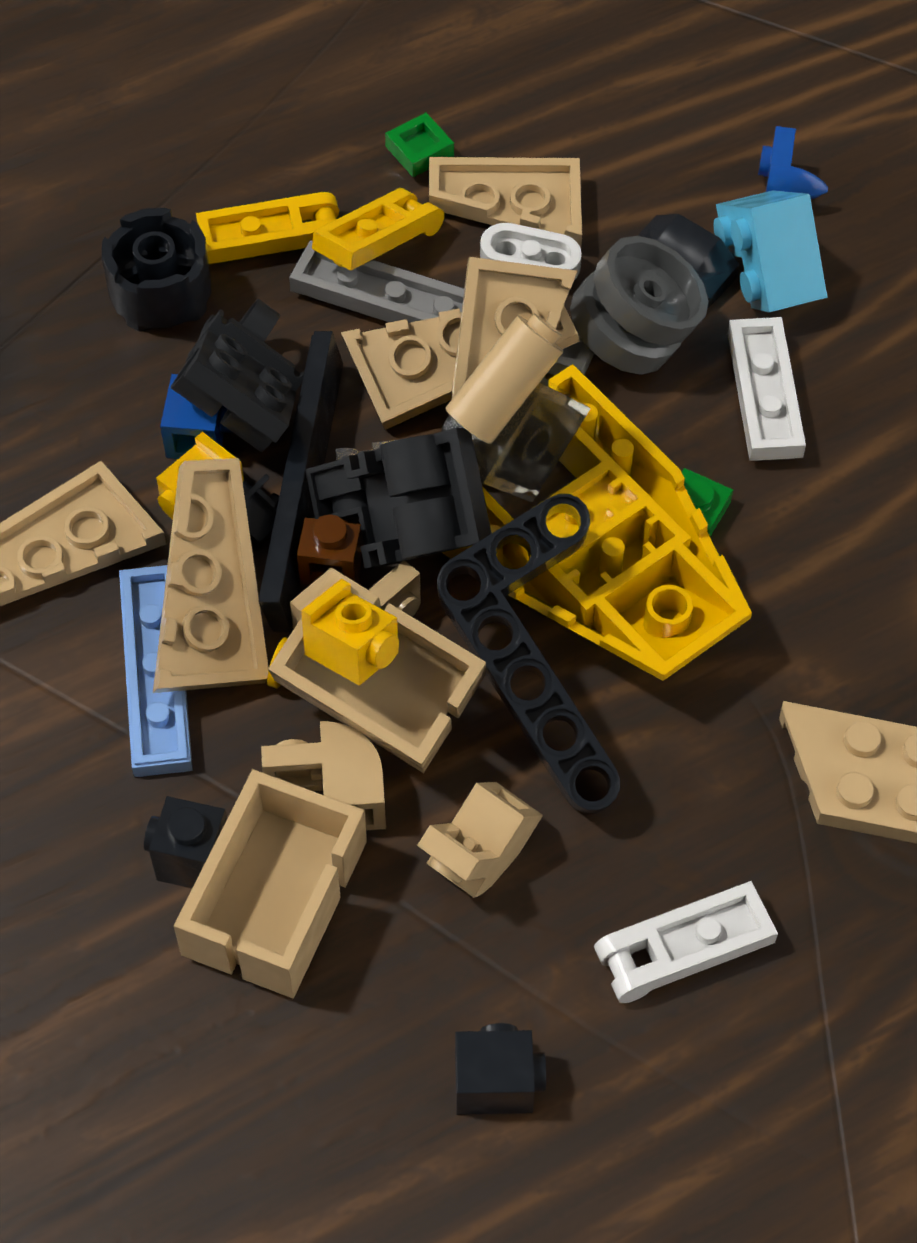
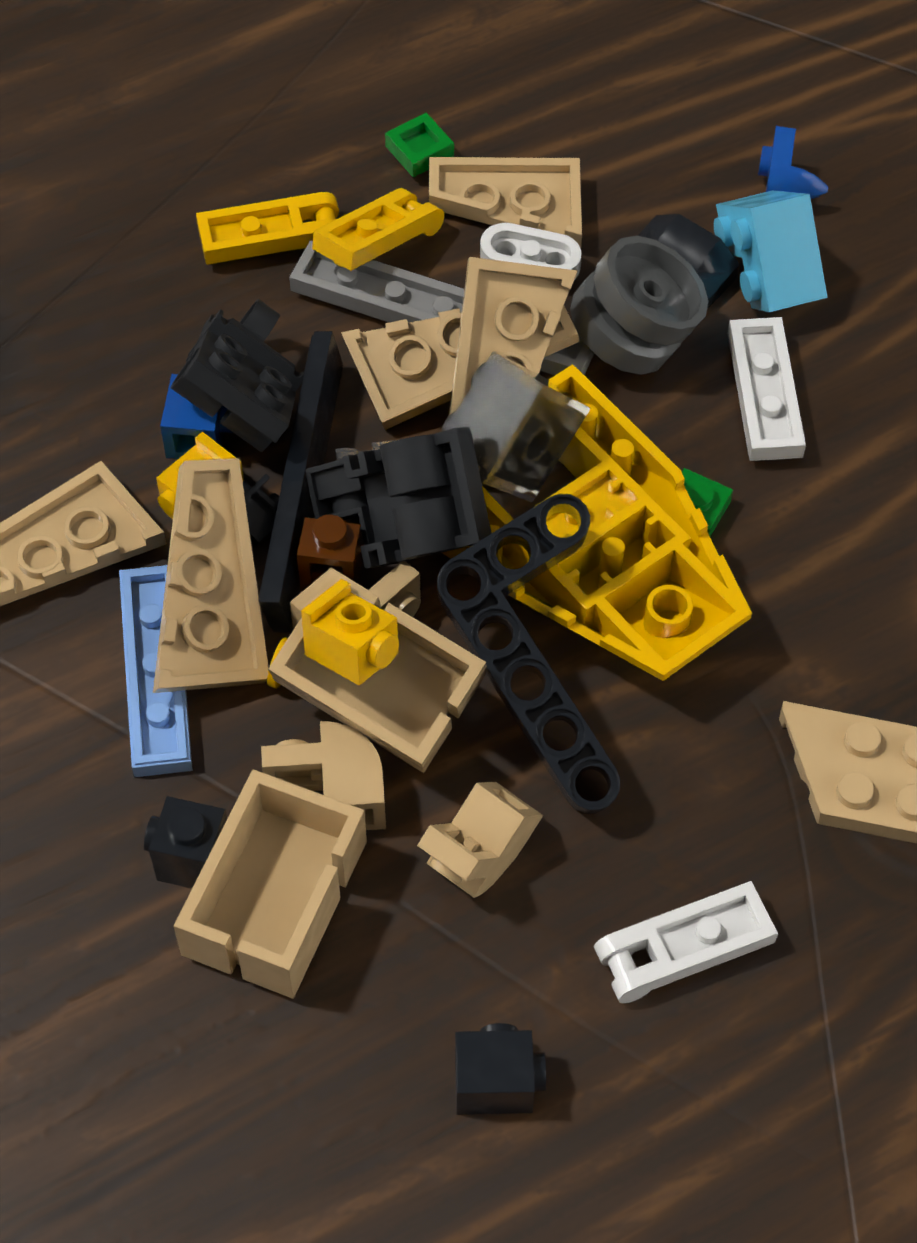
(157, 269): black brick -> none
(506, 377): tan brick -> none

